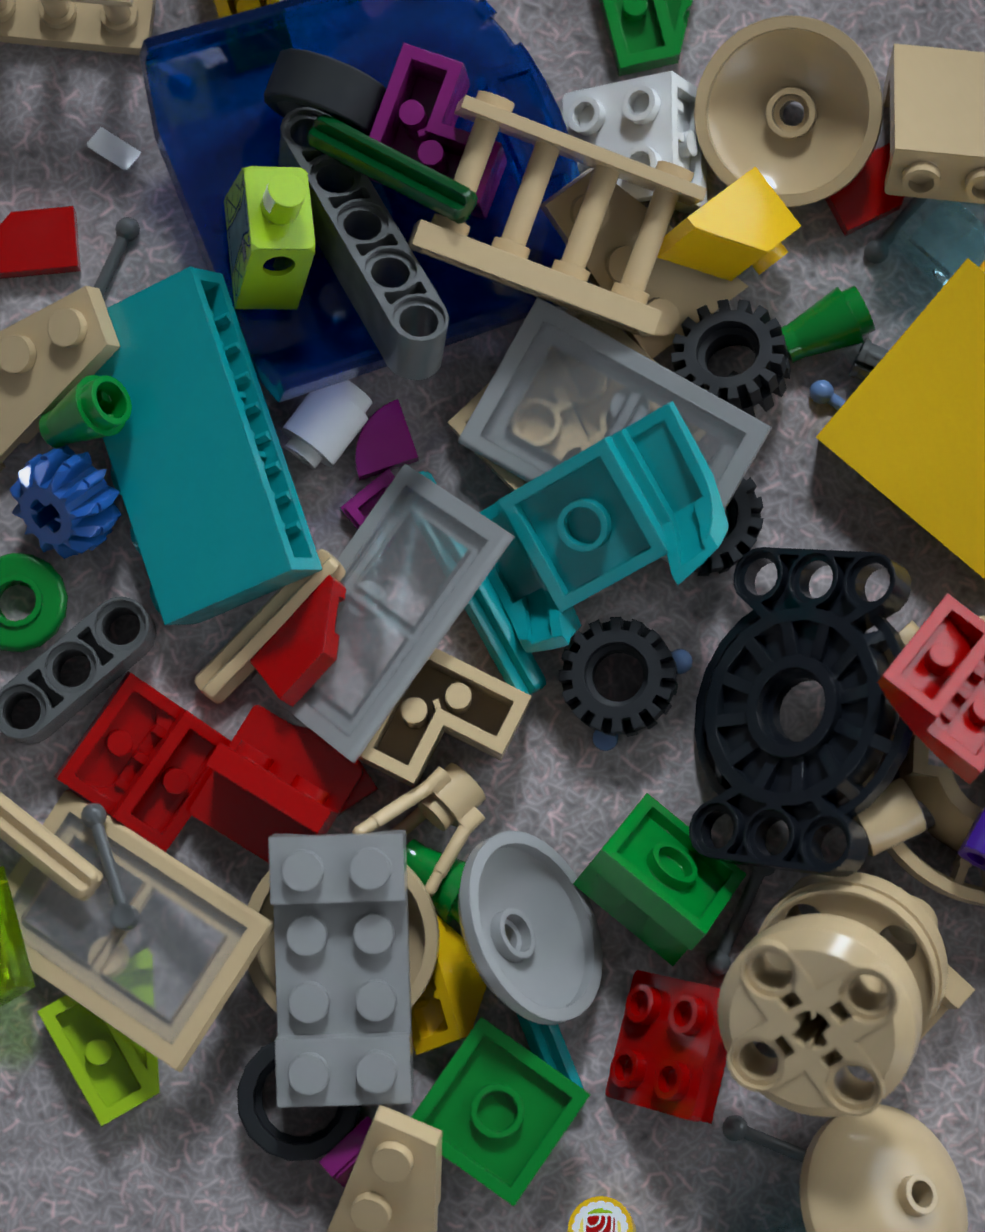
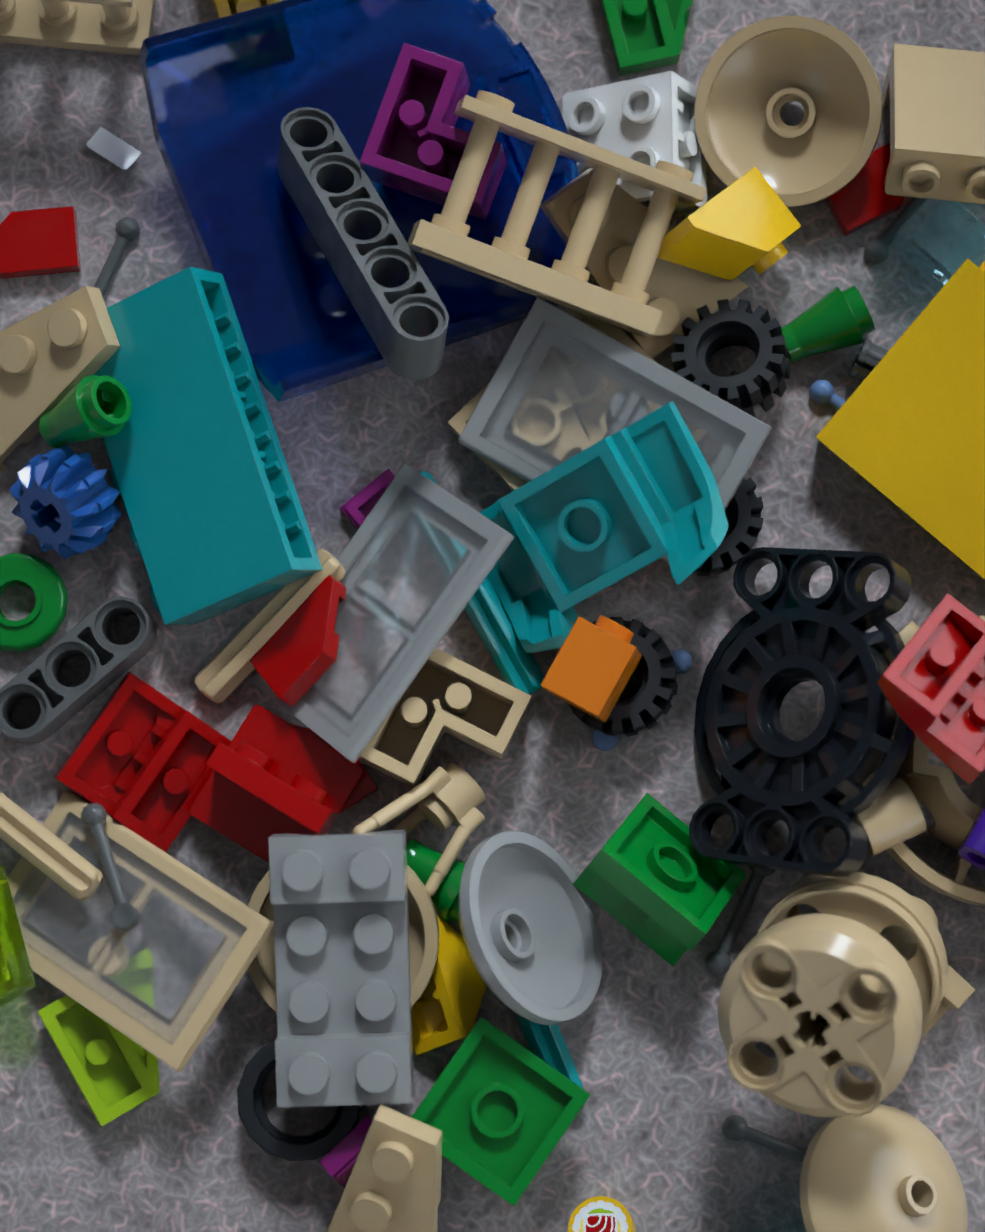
(265, 219): lime torso -> none
(326, 85): black tyre -> none
(326, 423): white brick -> none
(384, 442): magenta tile -> none
(392, 168): dark green axle -> none
(593, 666): none -> orange brick
(669, 1048): red bracket -> none

